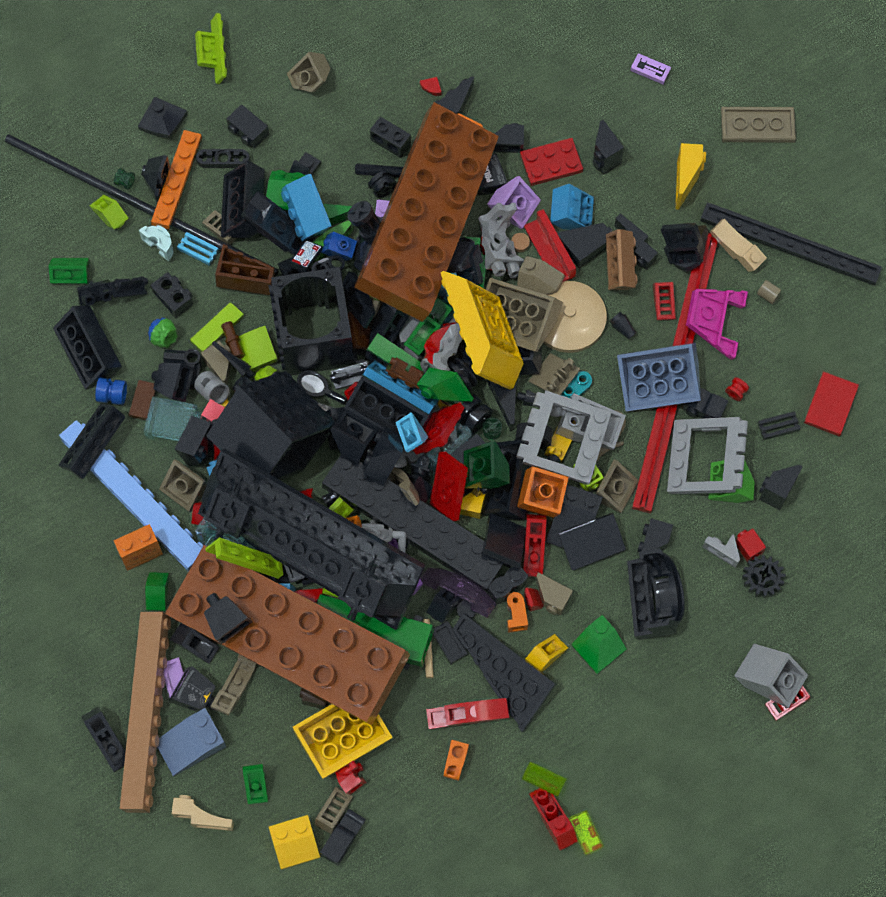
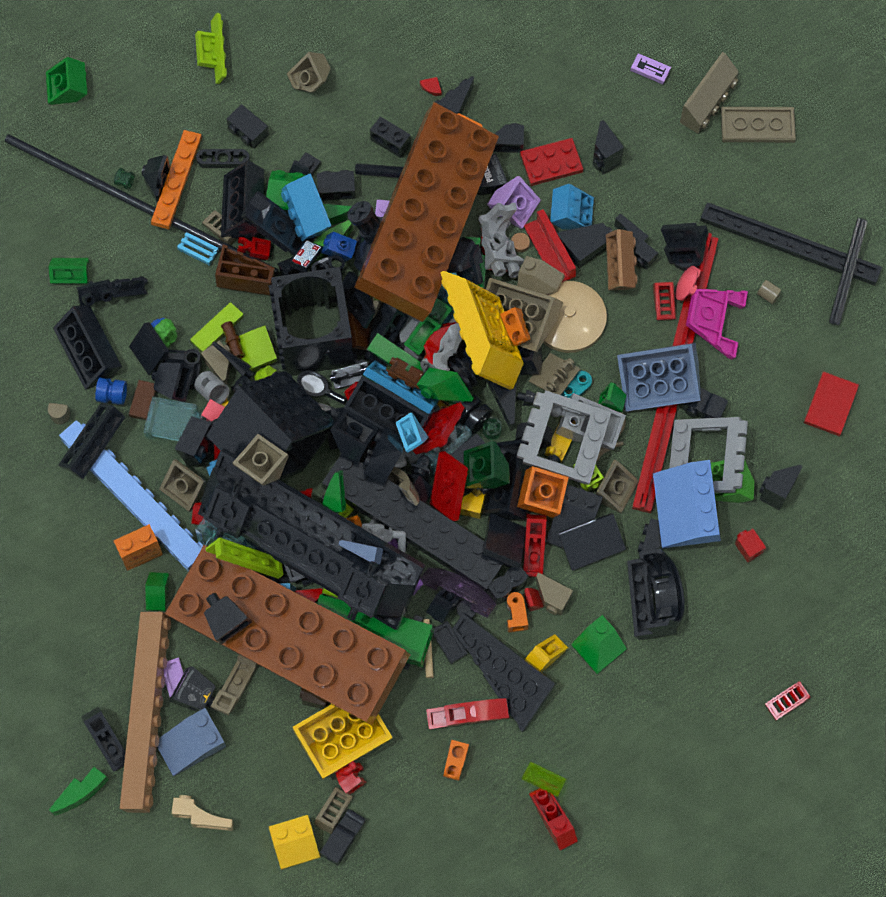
(59, 413): none -> dark tan brick
(66, 82): none -> green slope
(79, 792): none -> green slope
(109, 212): lime slope -> none
(148, 348): none -> black tile
(158, 237): light aqua cylinder -> none
(162, 118): black plate -> none
(169, 296): black brick -> none
(194, 643): black slope -> none
(255, 784): green slope -> none
(257, 247): none -> red plate
(261, 460): none -> dark tan slope
(335, 493): none -> green slope
(336, 185): none -> black brick
(367, 552): none -> sand blue slope
(382, 184): black wheel -> none
(515, 326): none -> orange leg
(586, 833): clear neon green tile -> none
(612, 397): none -> green slope
(622, 324): black cone -> none
(686, 283): none -> coral dish
(686, 505): none -> medium blue slope
(689, 164): yellow slope -> none
(709, 94): none -> dark tan slope
(727, 552): light grey slope -> none
(737, 246): tan slope -> none
(737, 389): red wheel -> none
(755, 573): black gear -> none
(771, 674): light grey slope -> none
(794, 421): black tile -> none
(848, 271): none -> black axle

